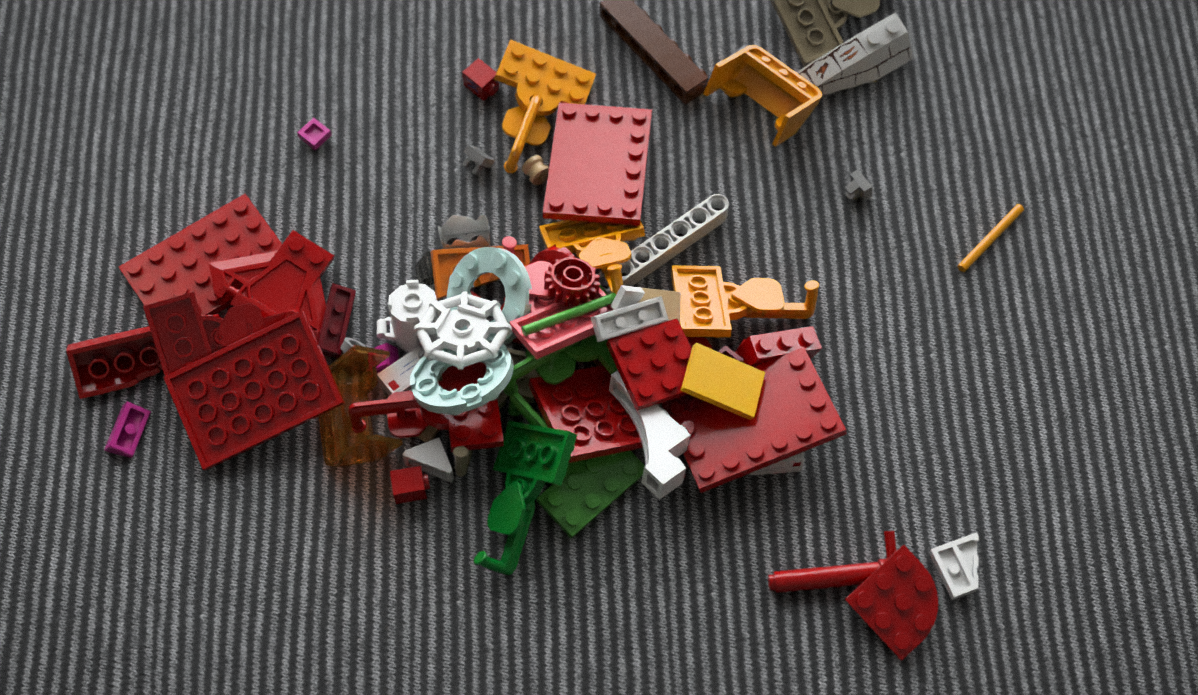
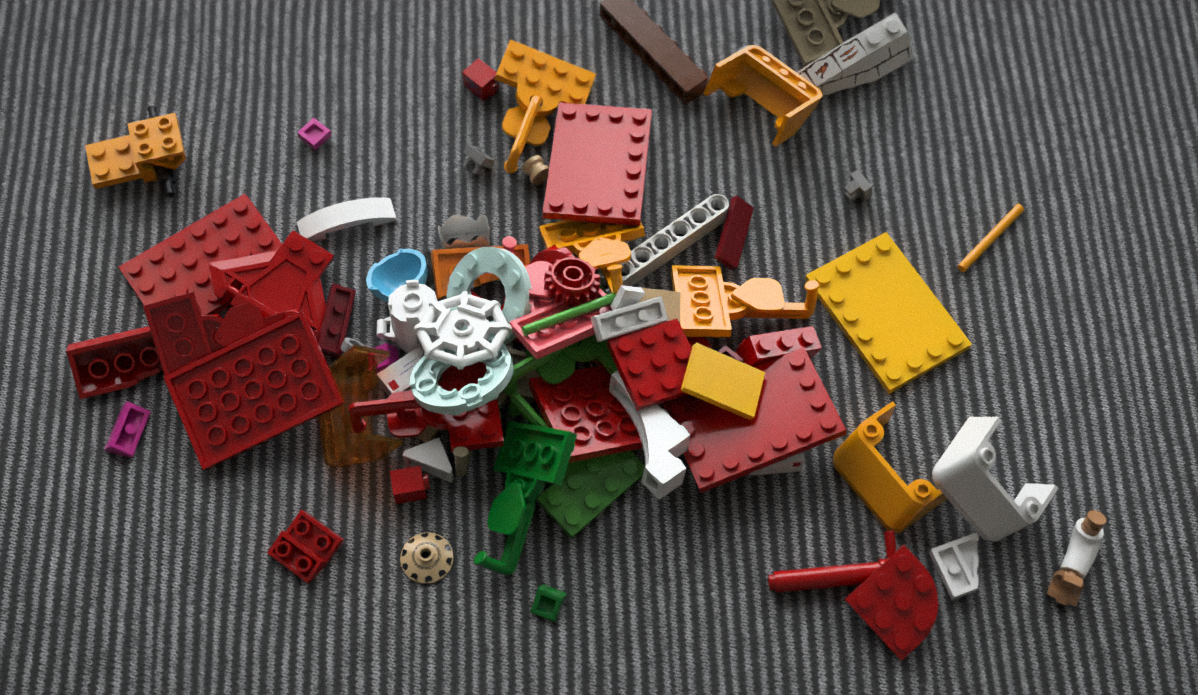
(148, 153): none -> light orange piece
(305, 546): none -> red slope
(346, 215): none -> white slope
(395, 271): none -> medium azure cylinder
(426, 569): none -> tan dish
(548, 602): none -> green slope
(734, 232): none -> dark red tile
(877, 482): none -> light orange windscreen
(888, 312): none -> yellow plate
(967, 483): none -> white windscreen
(1082, 550): none -> piece

